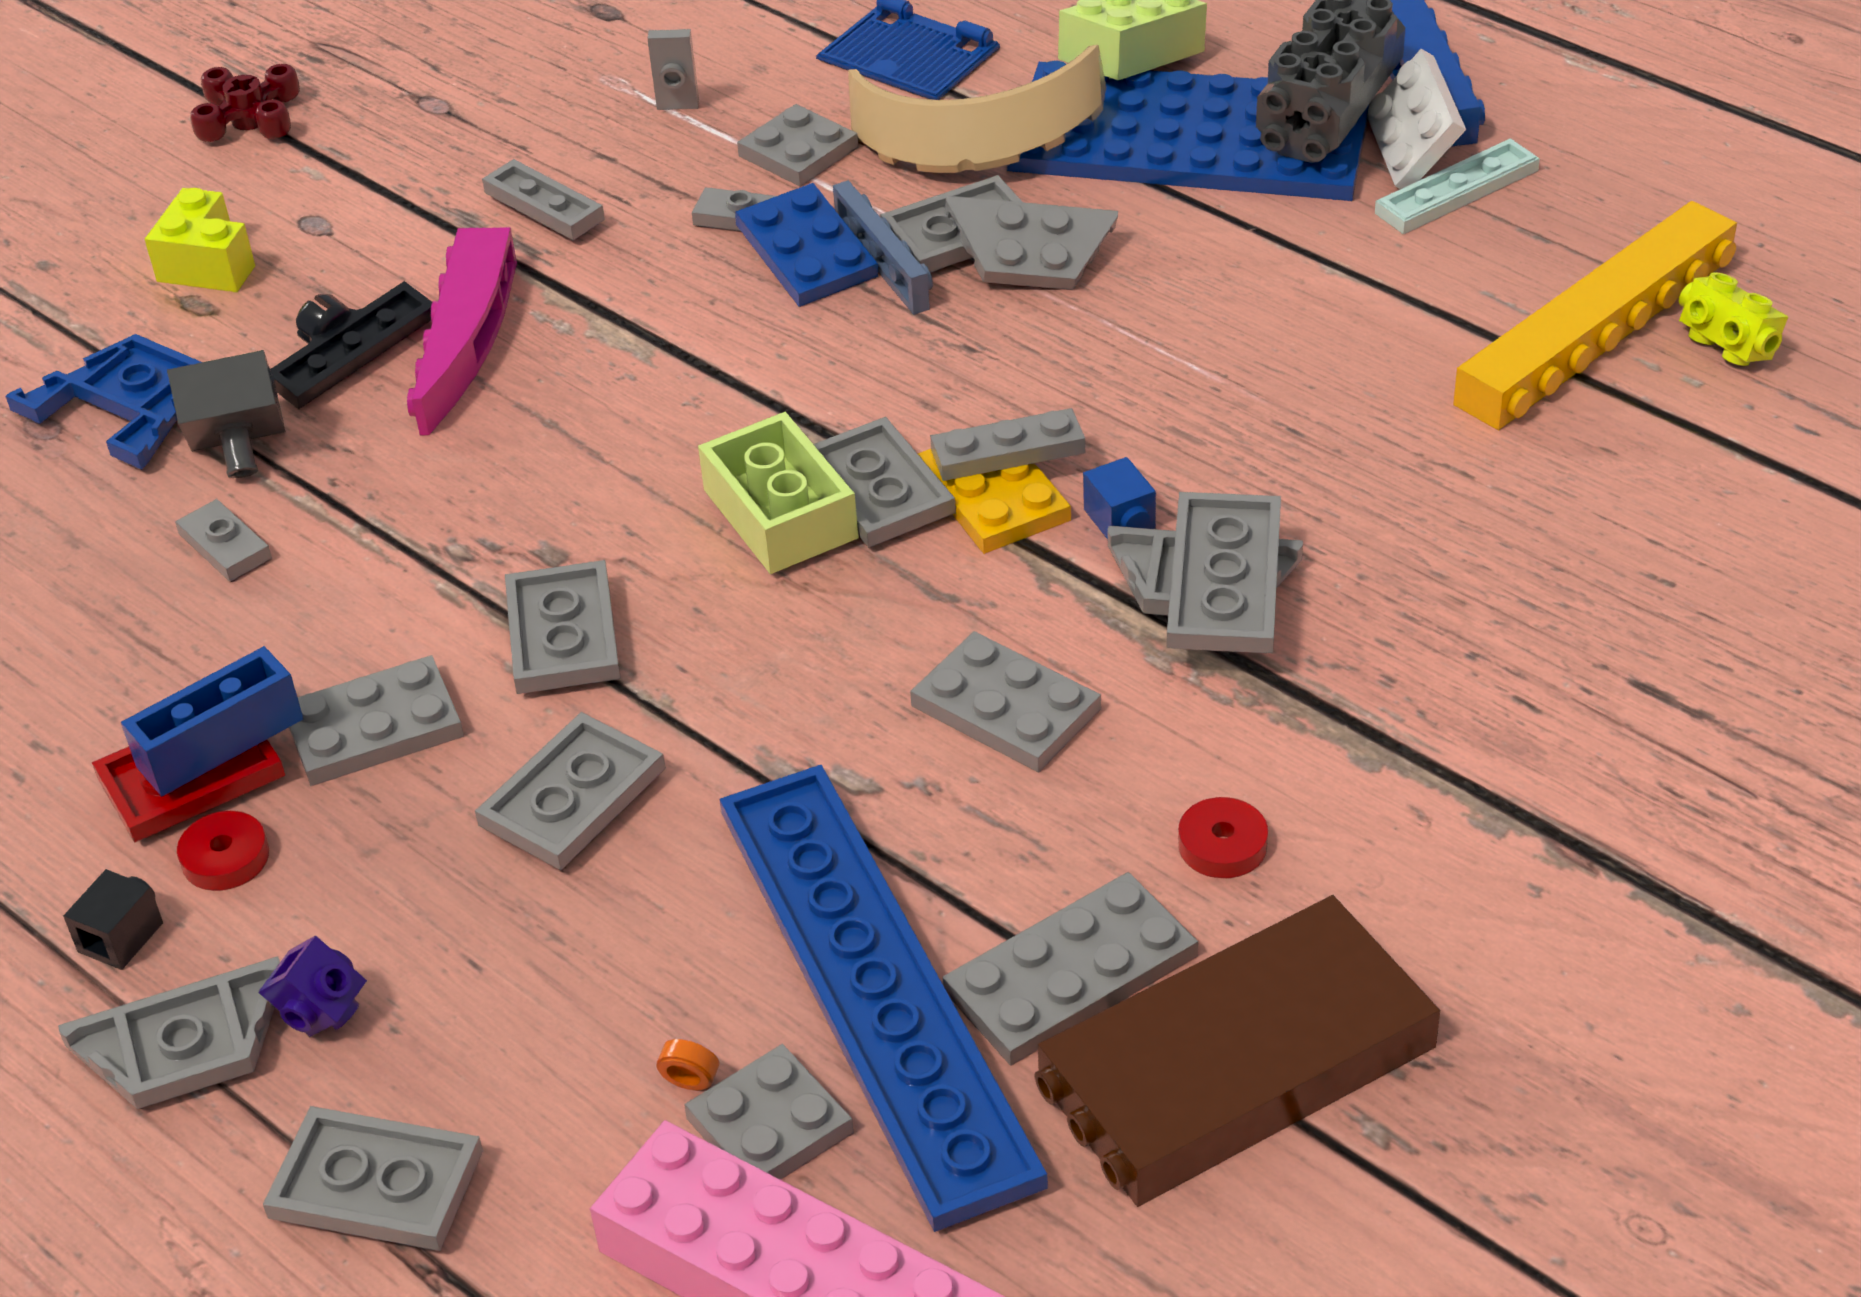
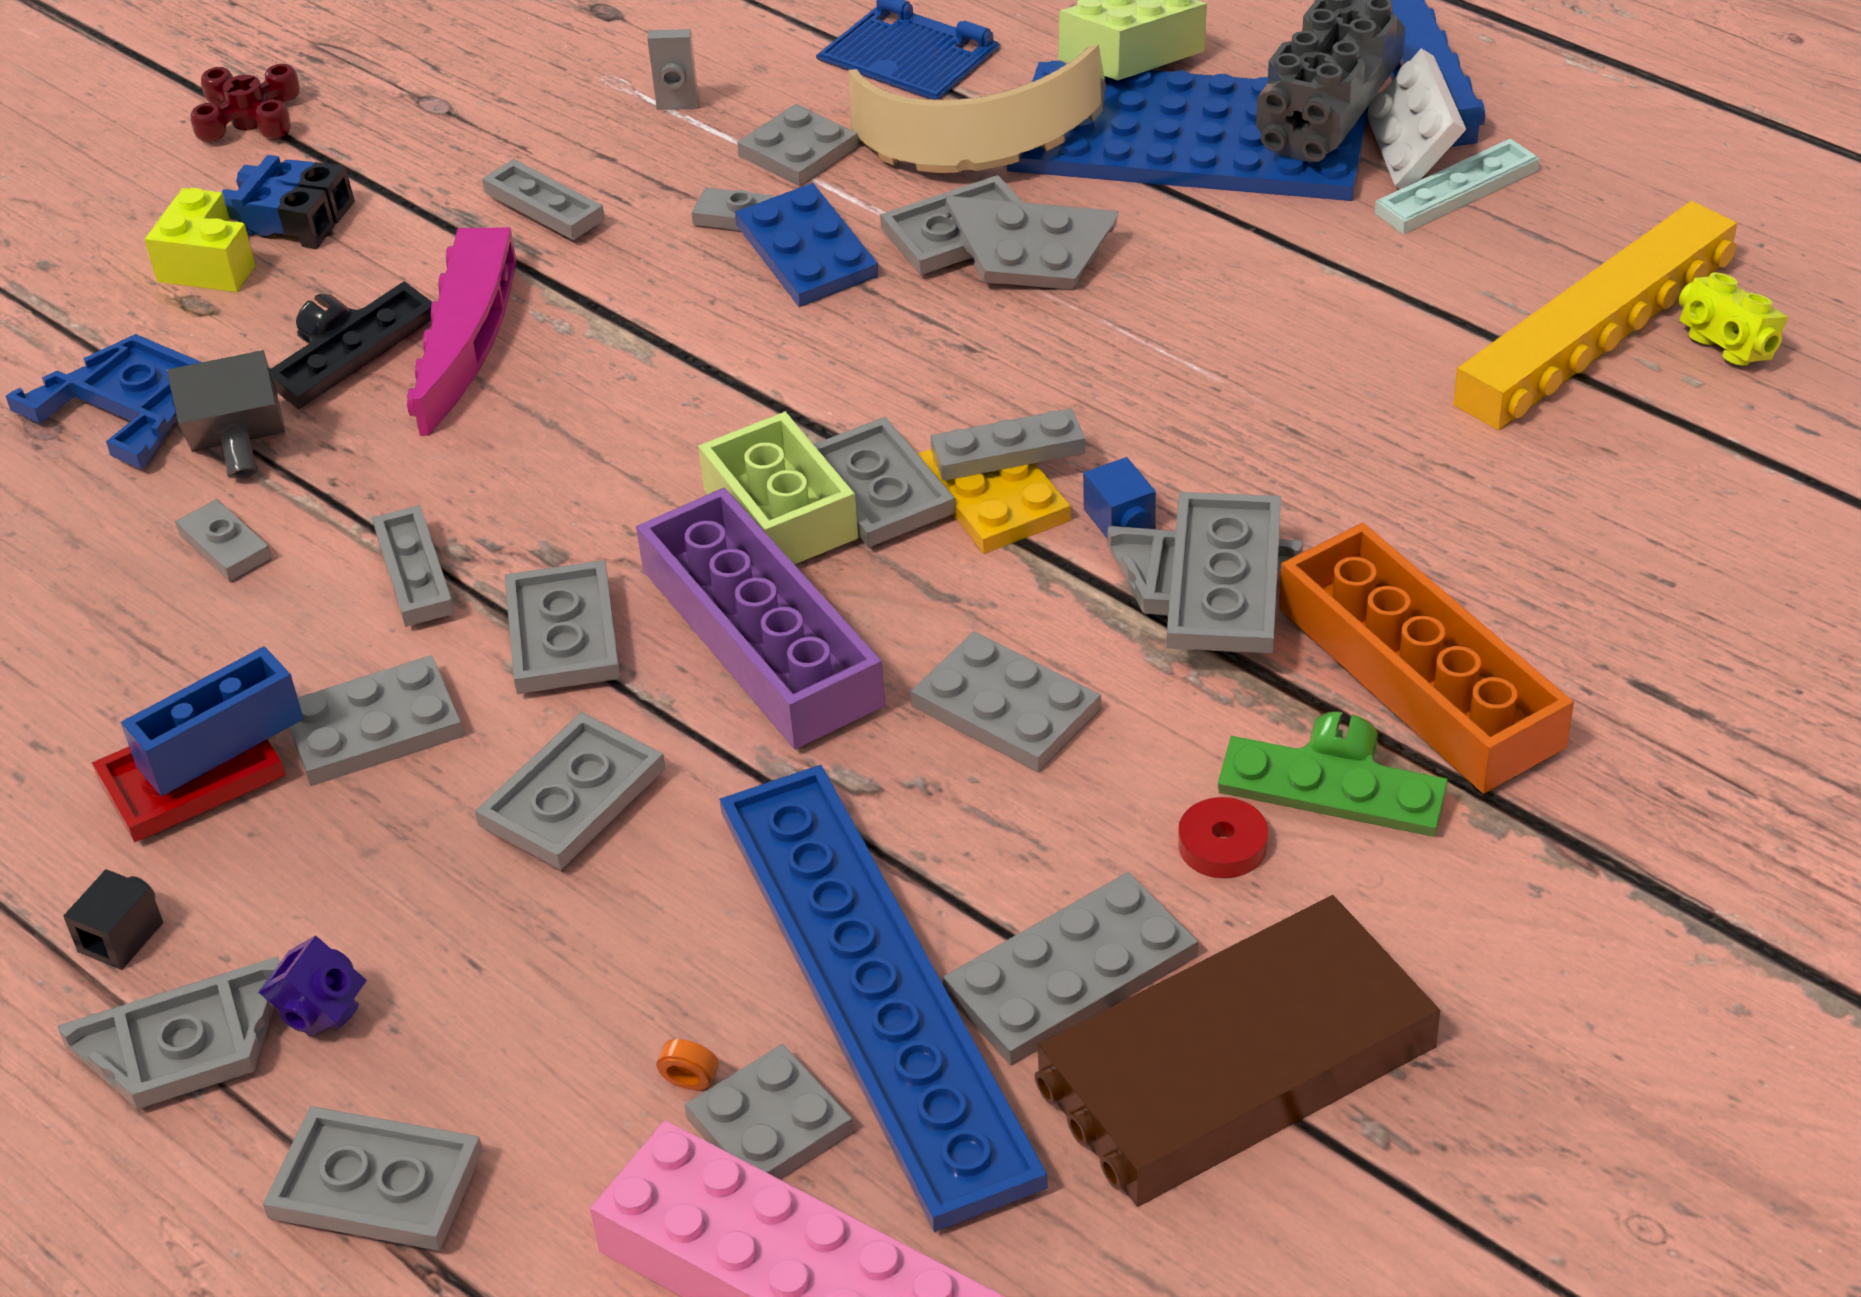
(242, 856): red piece -> none
(290, 198): none -> hips
(413, 566): none -> light grey plate
(761, 618): none -> medium lavender brick
(895, 262): sand blue plate -> none
(1334, 778): none -> bright green plate
(1425, 657): none -> orange brick

